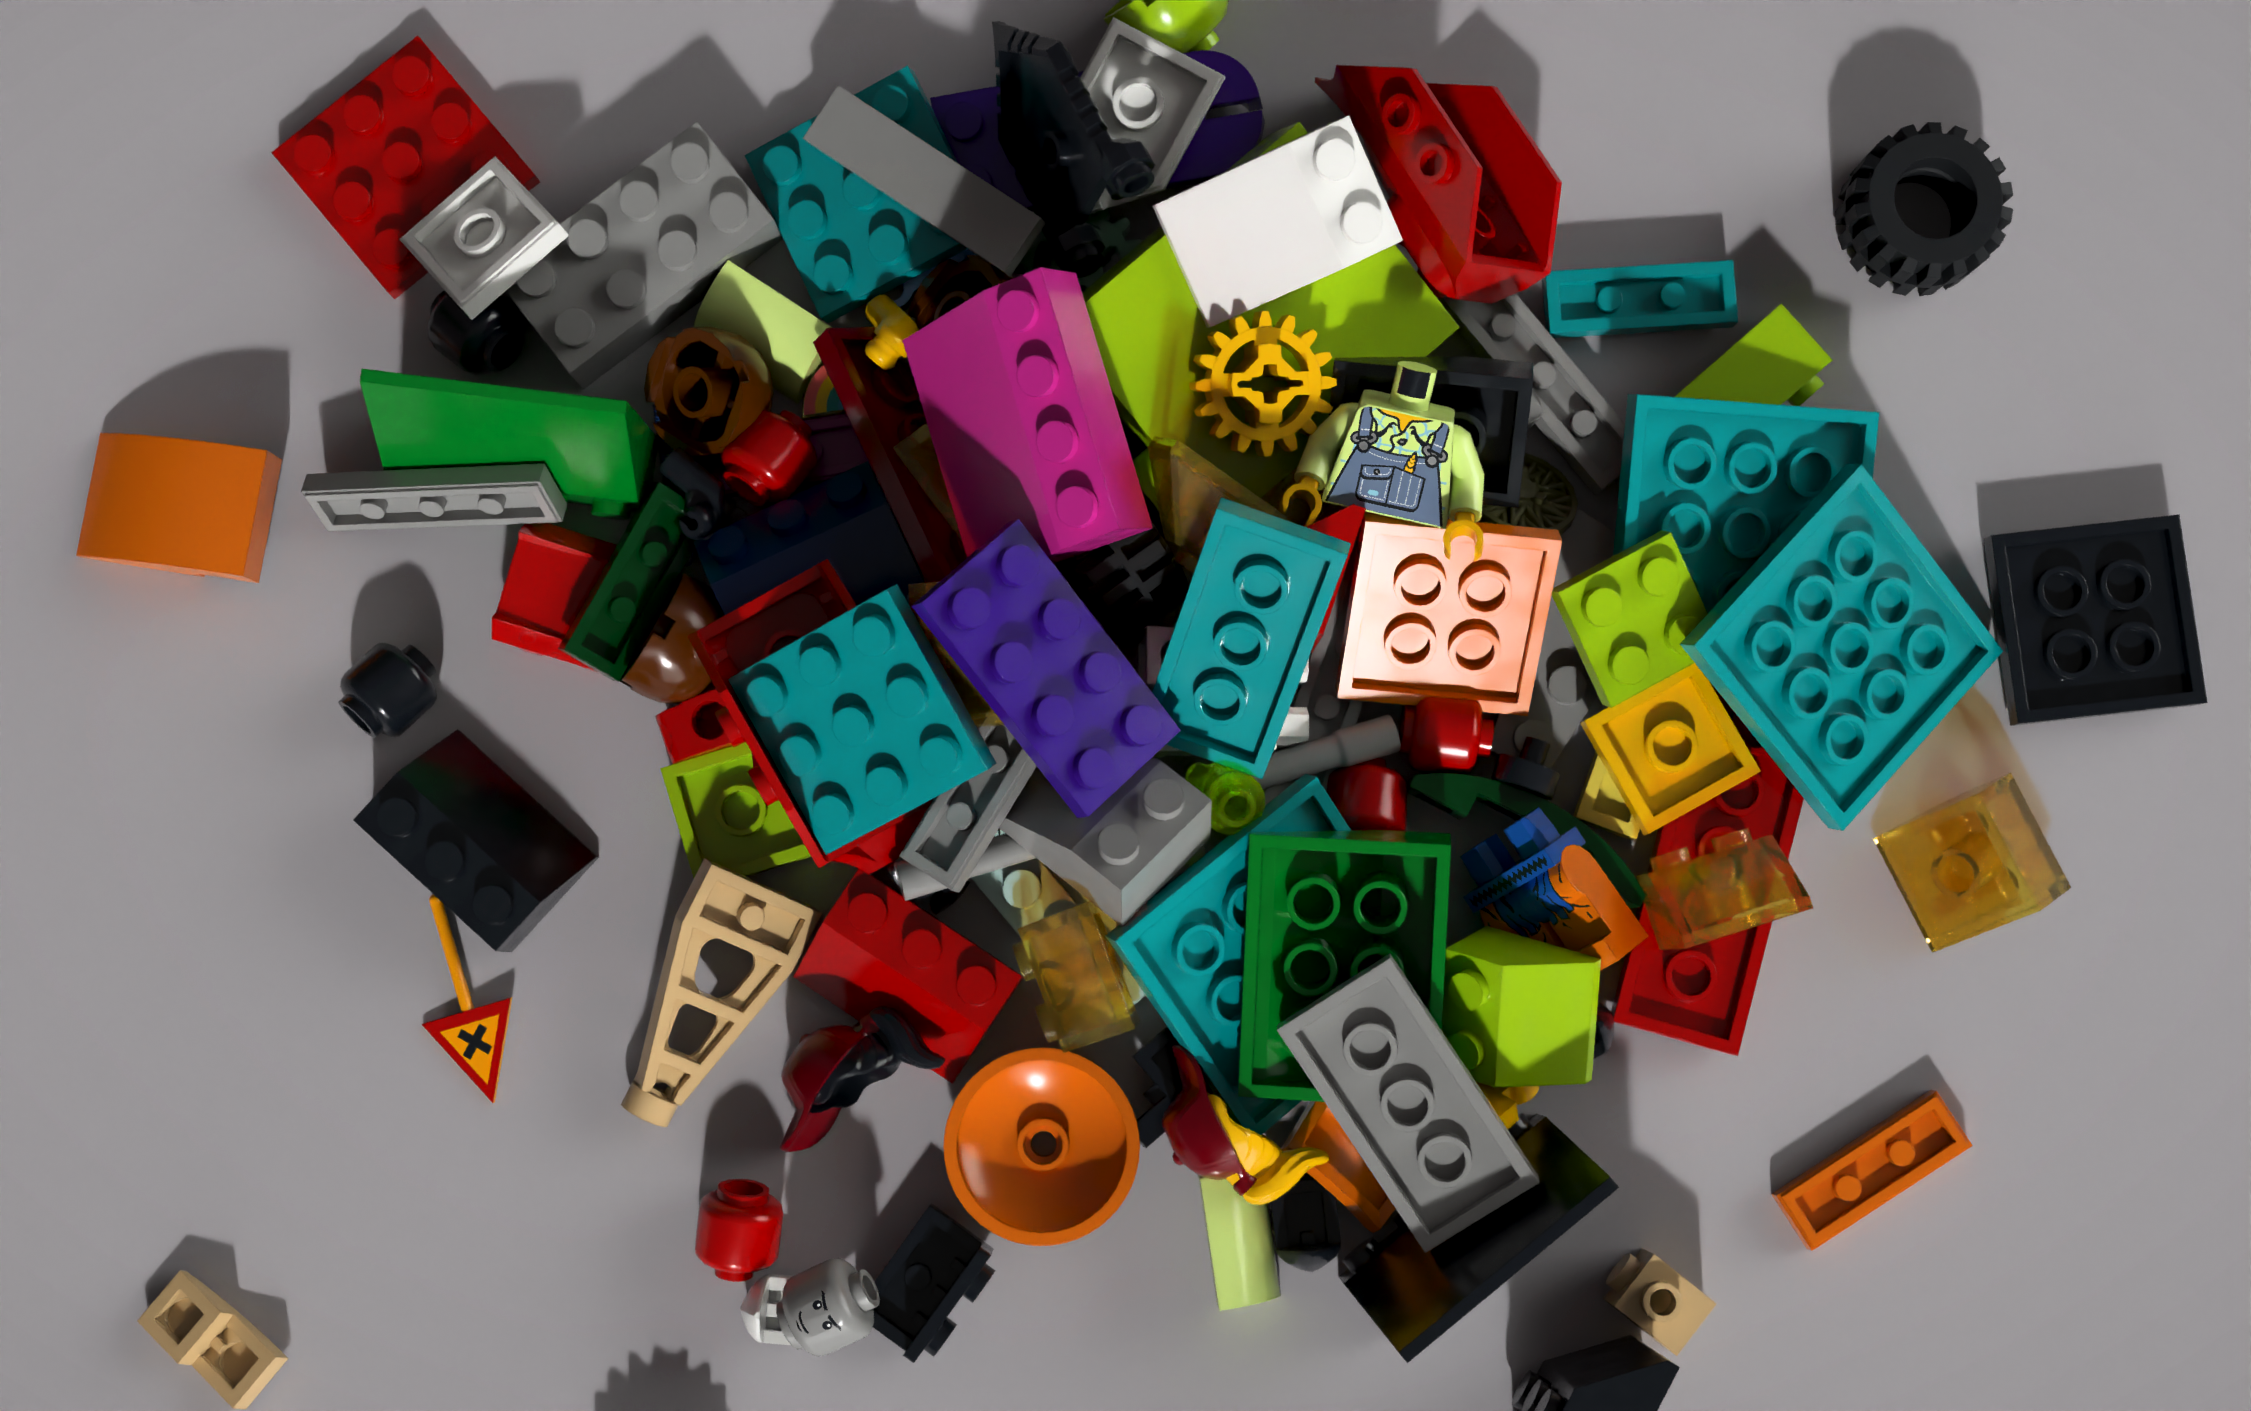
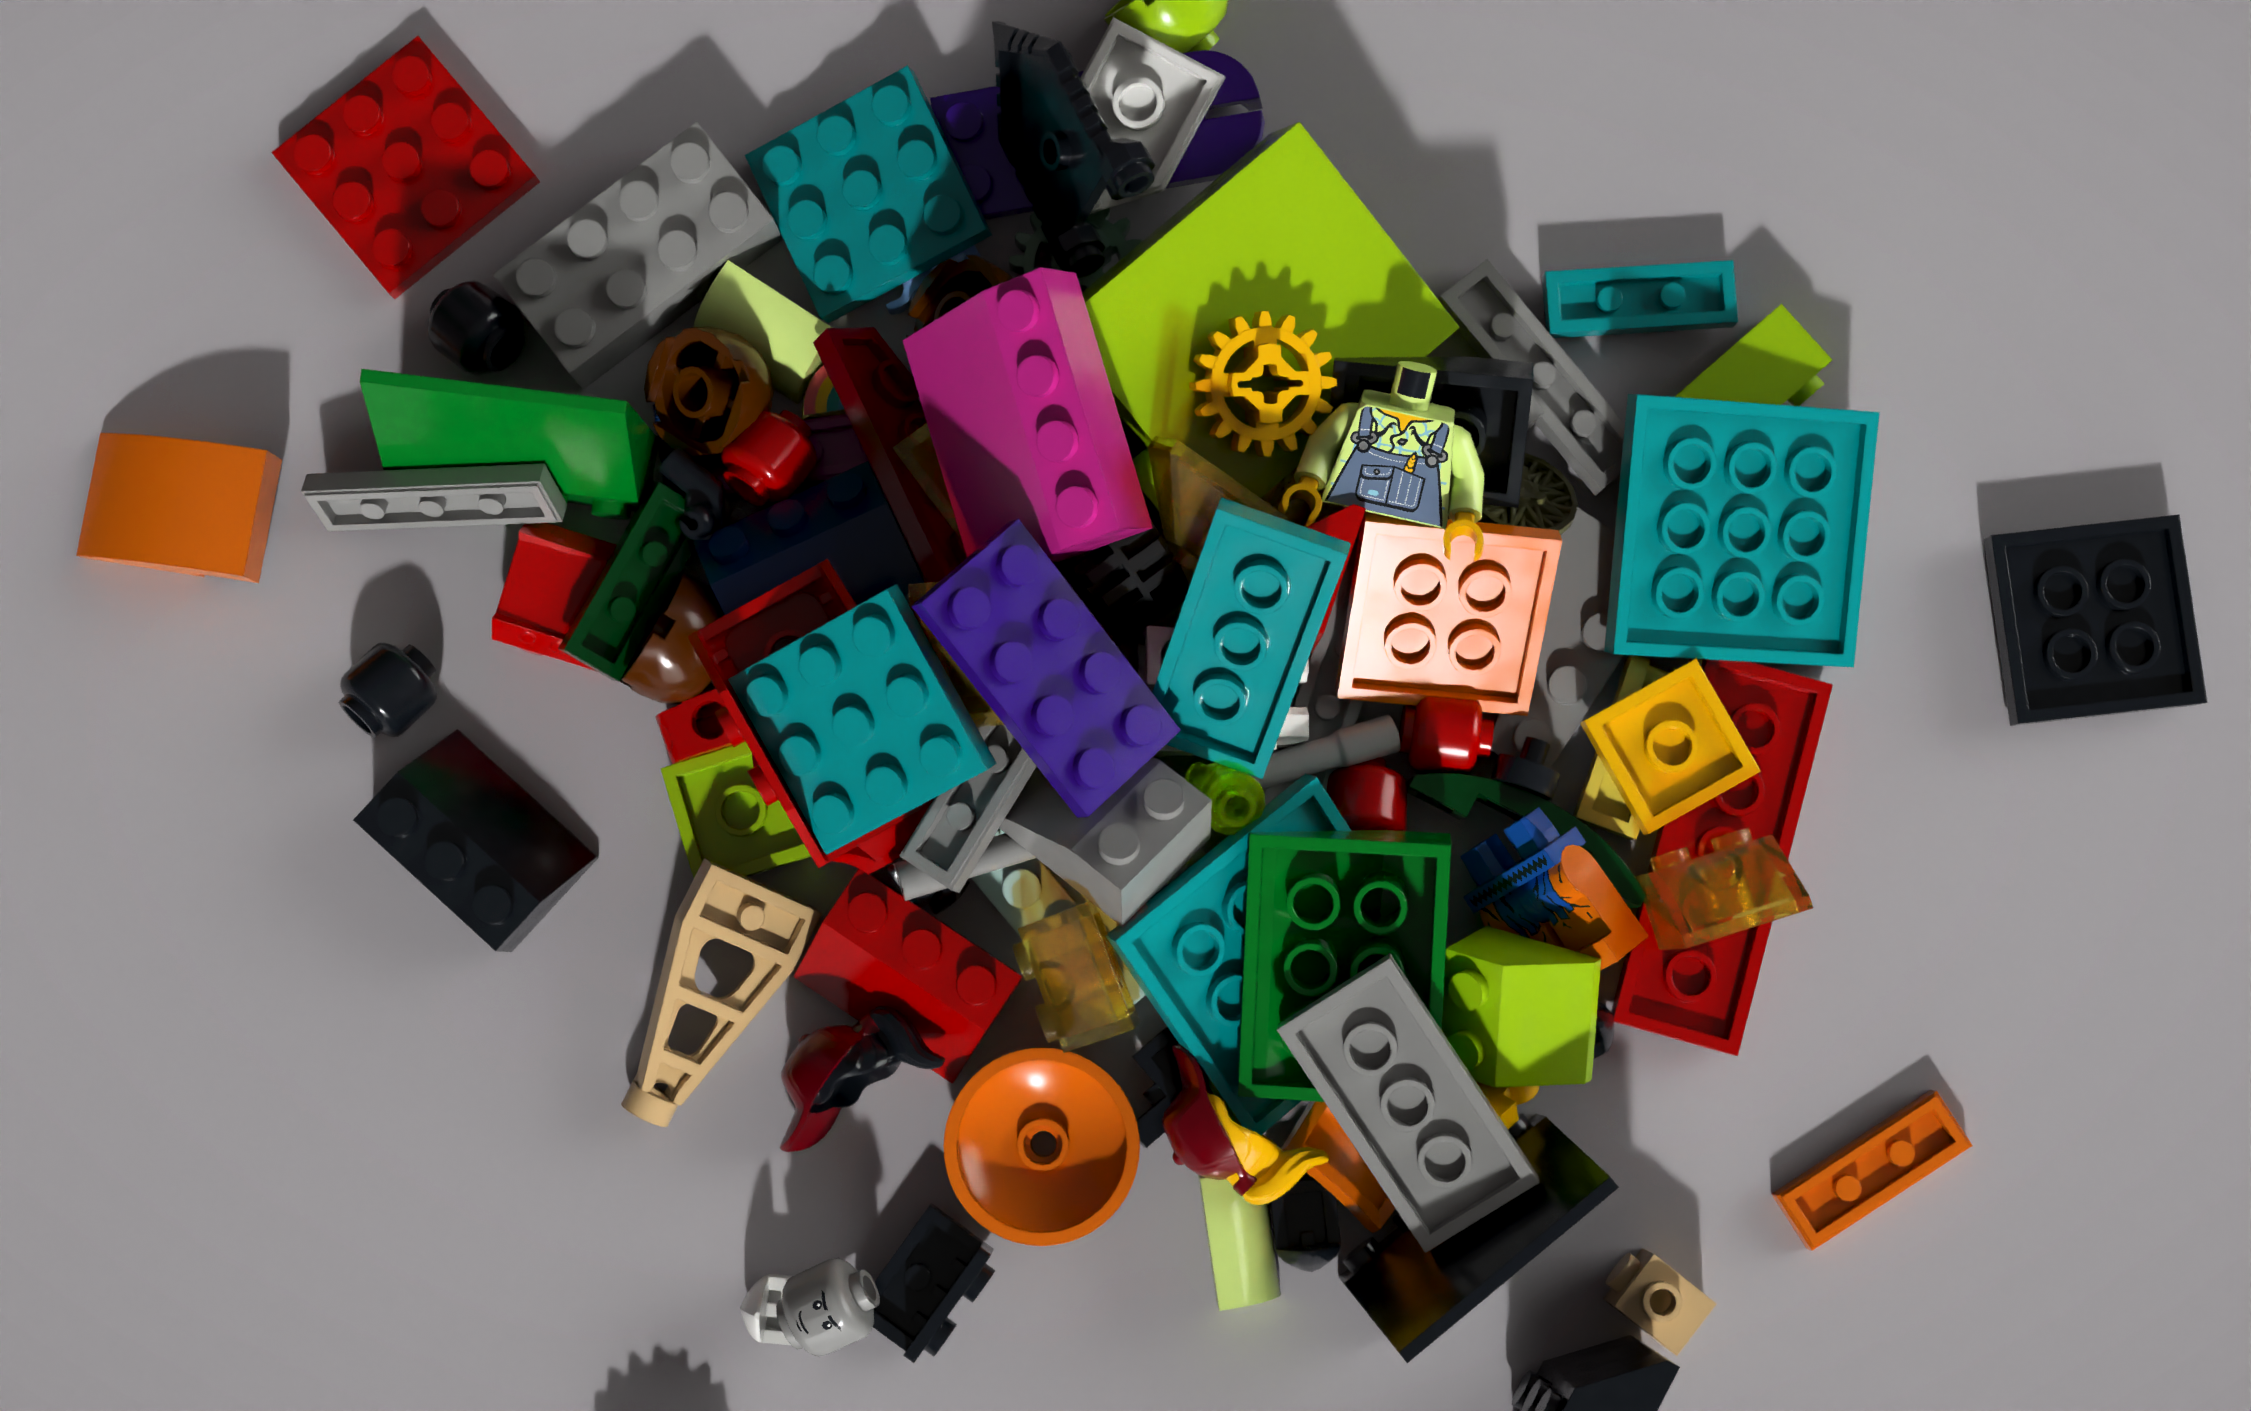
(213, 1338): tan slope -> none
(477, 1034): piece -> none
(484, 237): white tile -> none
(738, 1229): red head -> none
(891, 328): yellow arm -> none
(924, 180): light grey tile -> none
(1278, 222): white slope -> none
(1459, 178): red slope -> none
(1632, 617): lime plate -> none
(1842, 647): teal plate -> none
(1958, 175): black tyre -> none
(1972, 863): clear yellow slope -> none

